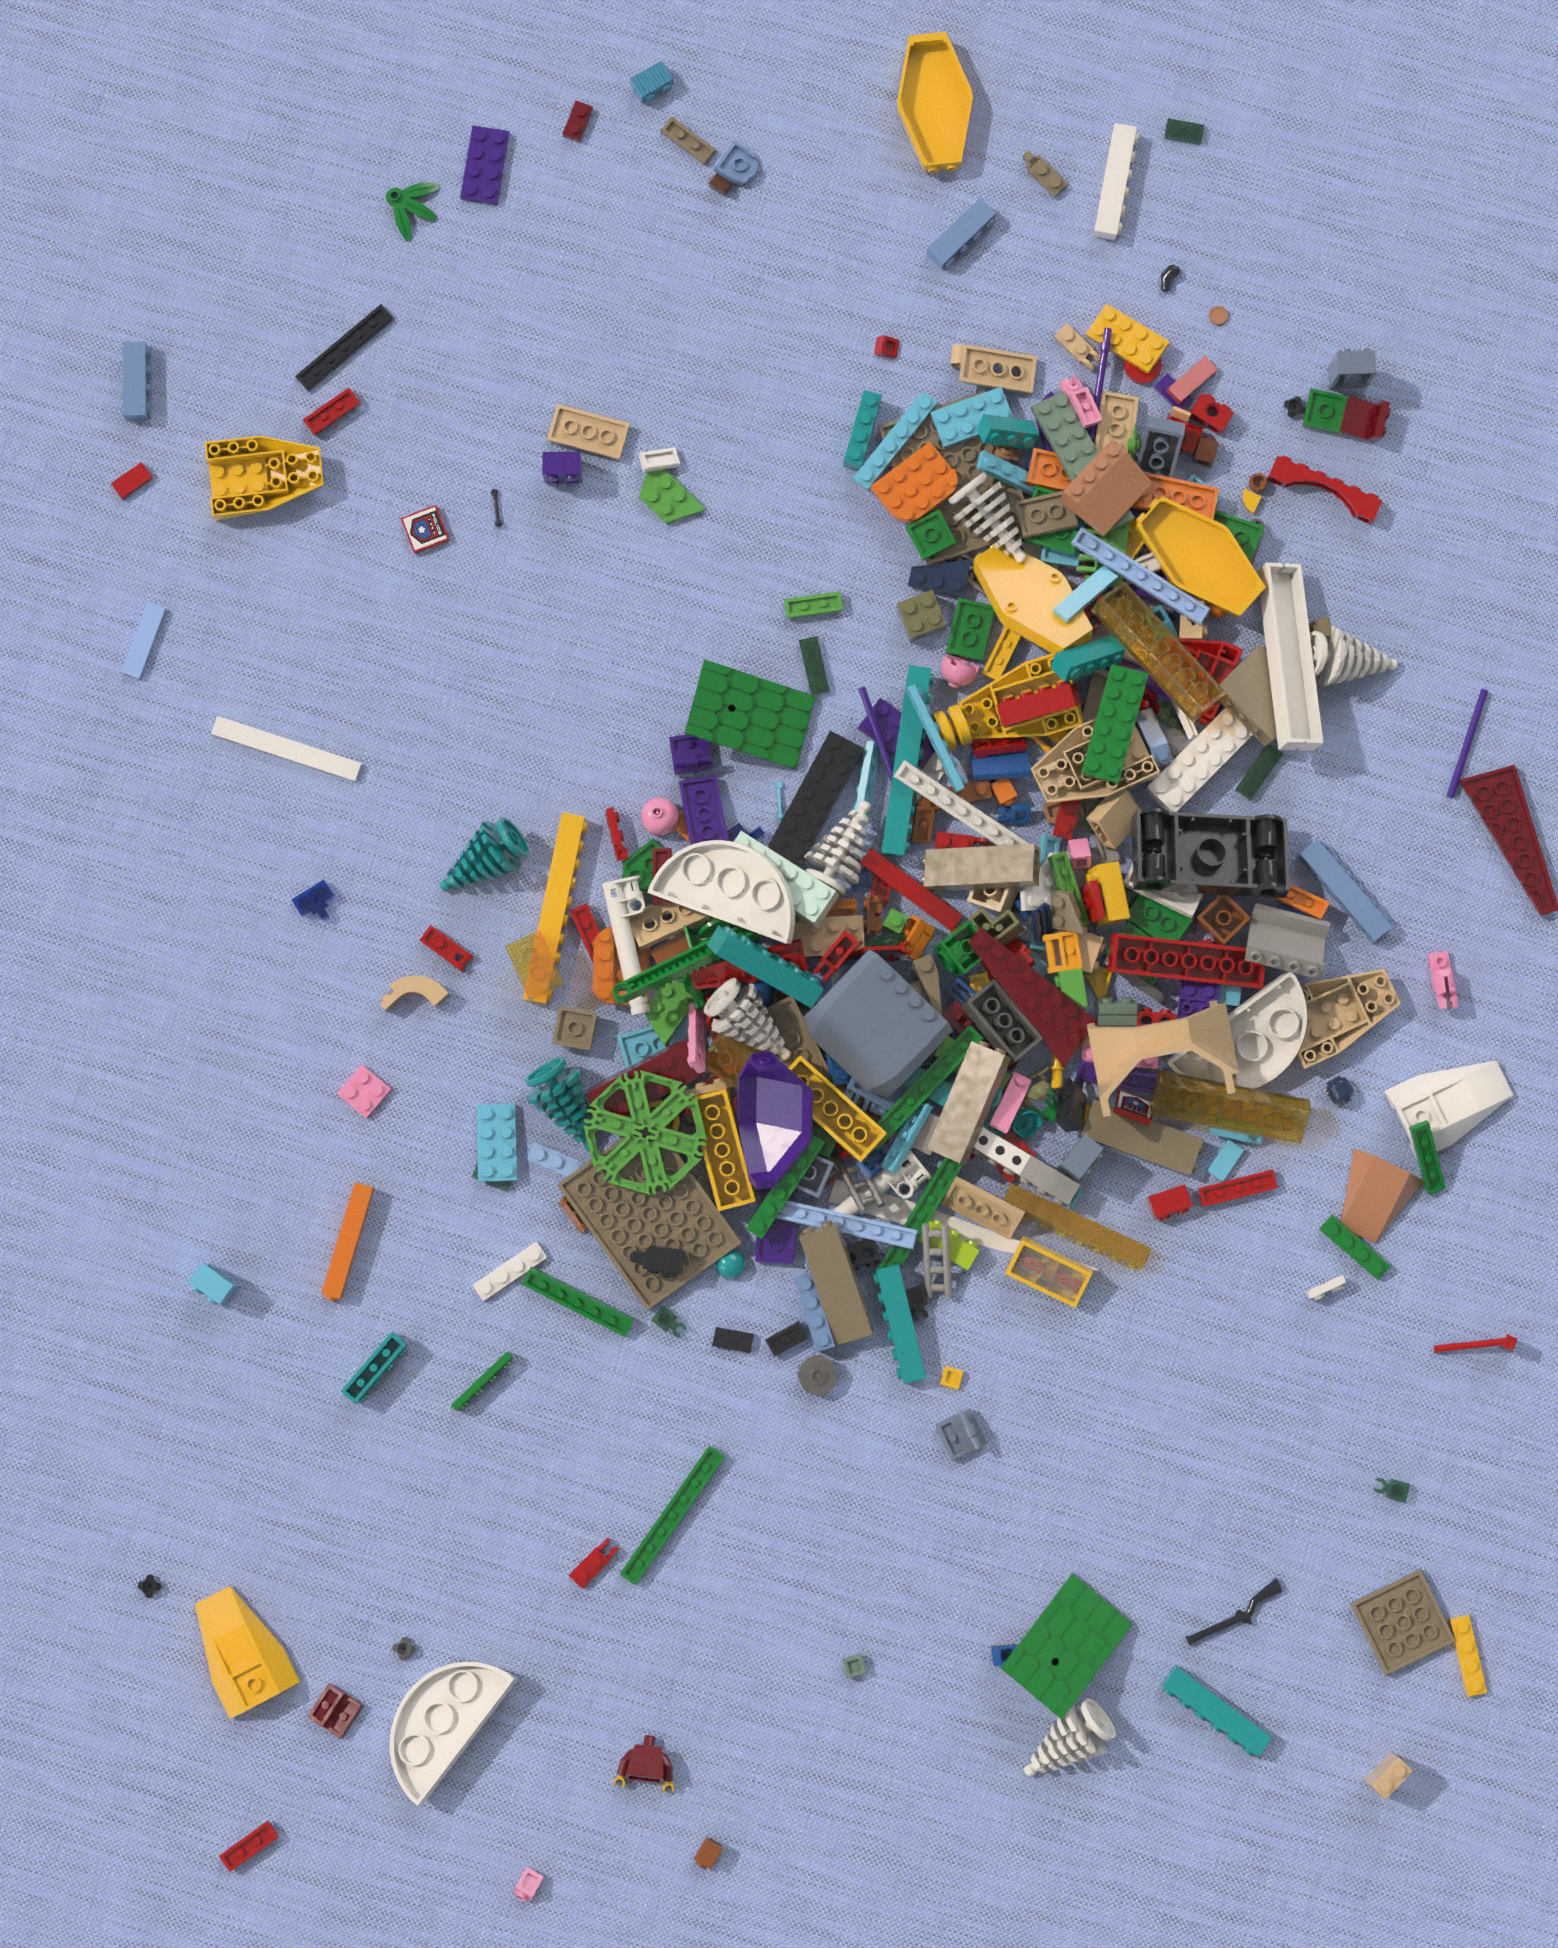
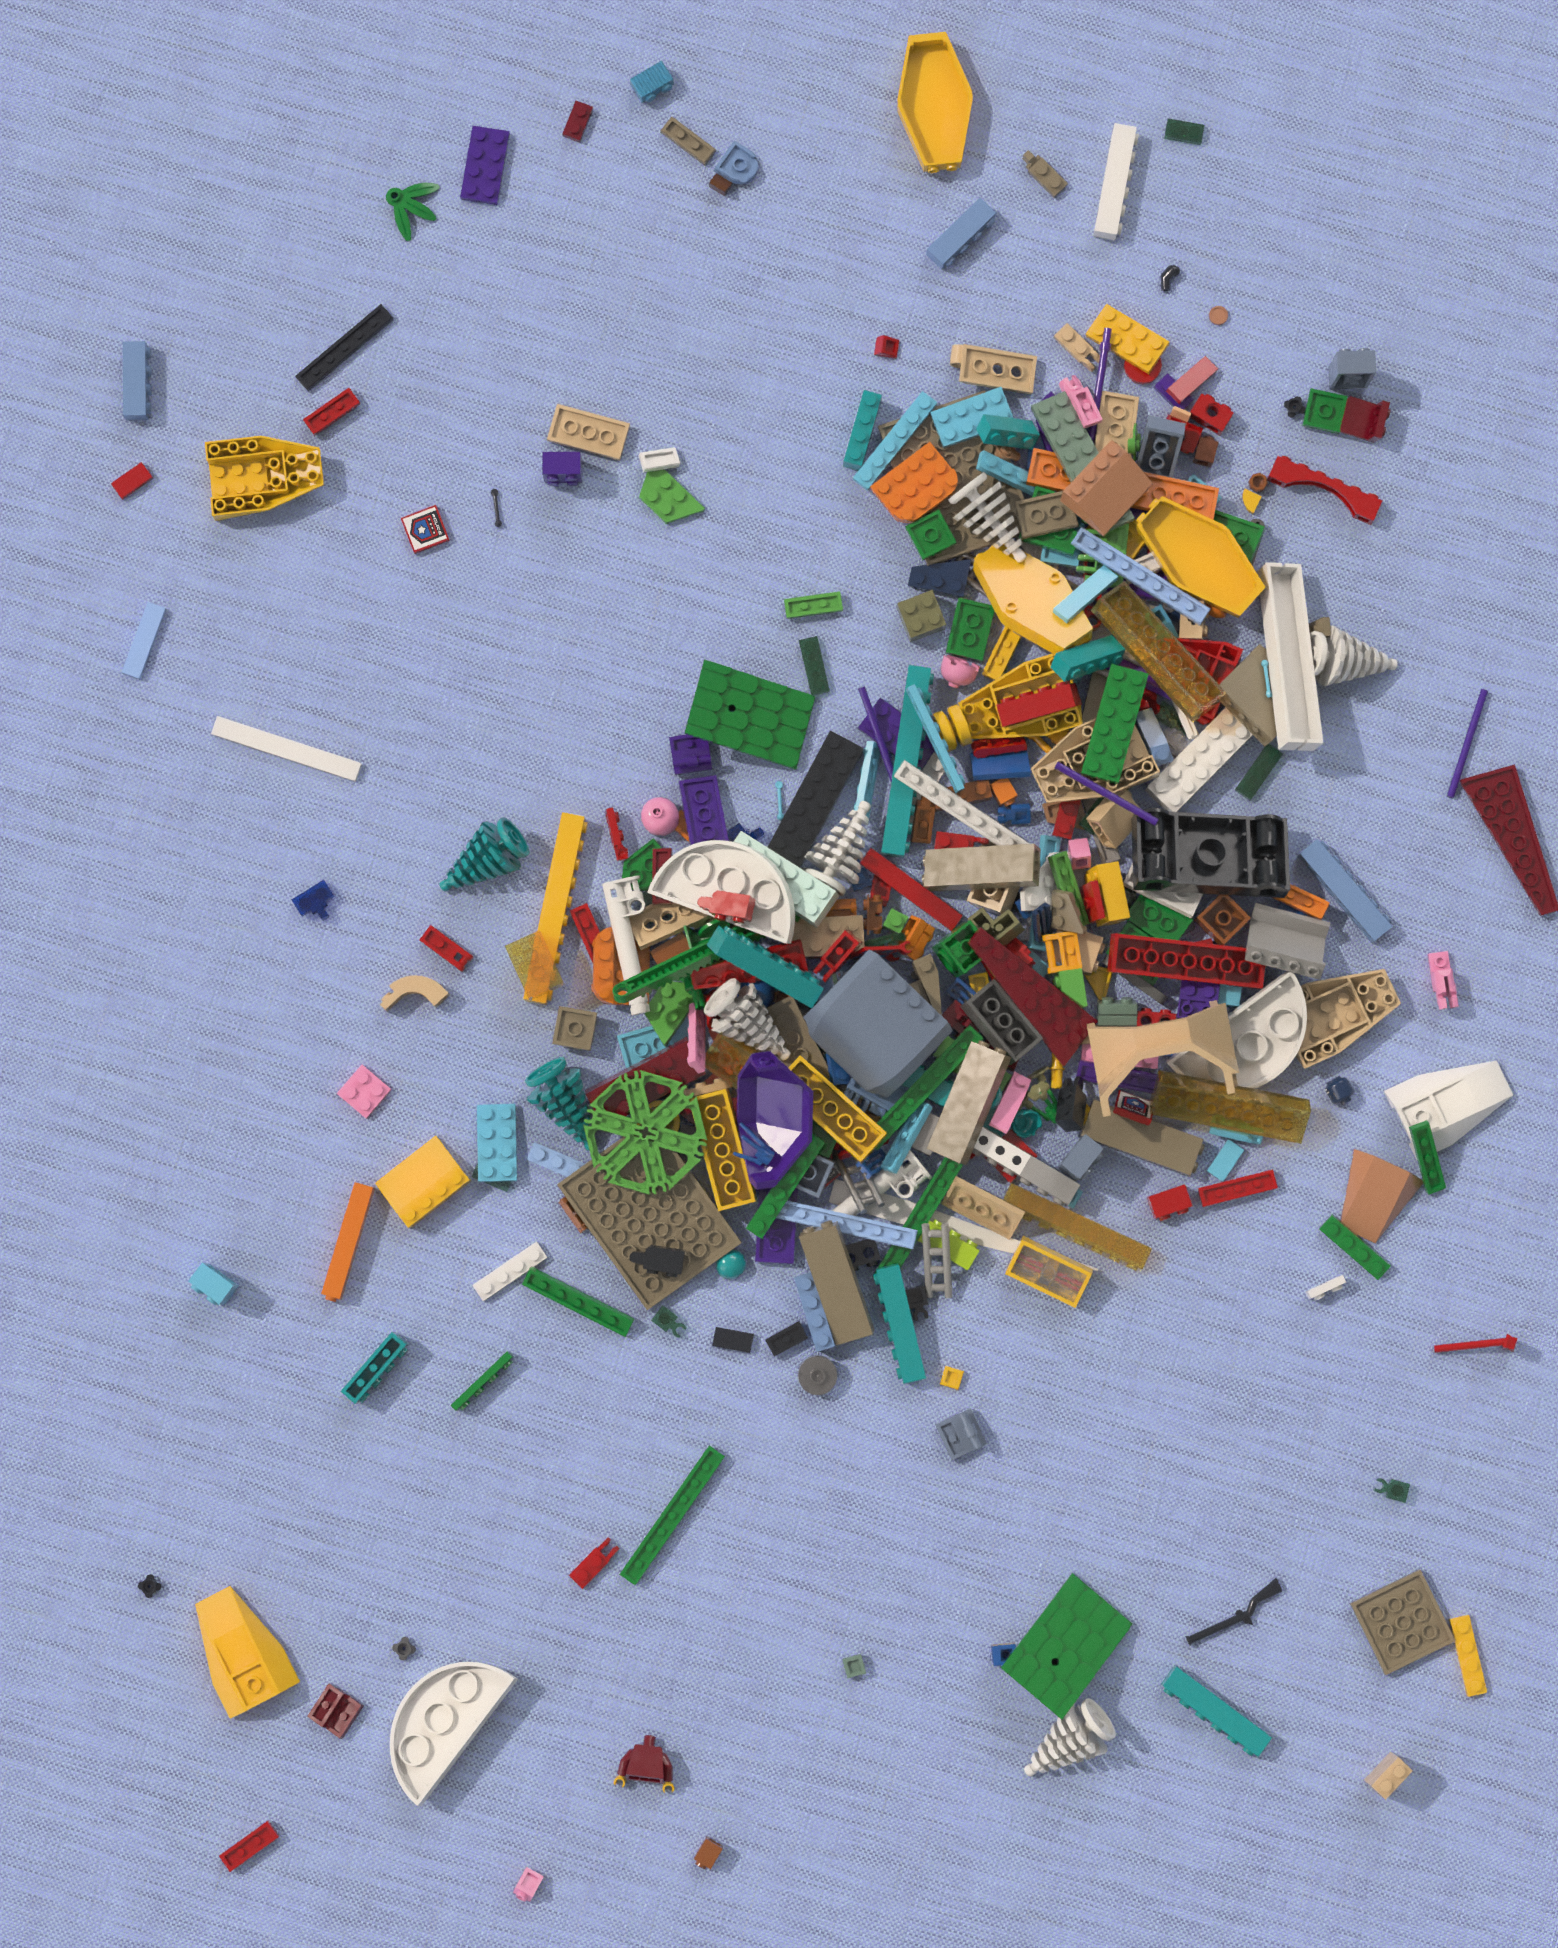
(422, 1182): none -> yellow slope
(729, 906): none -> hinge
(764, 1153): none -> blue plant
(1106, 793): none -> dark purple piece
(1264, 663): none -> medium azure hinge

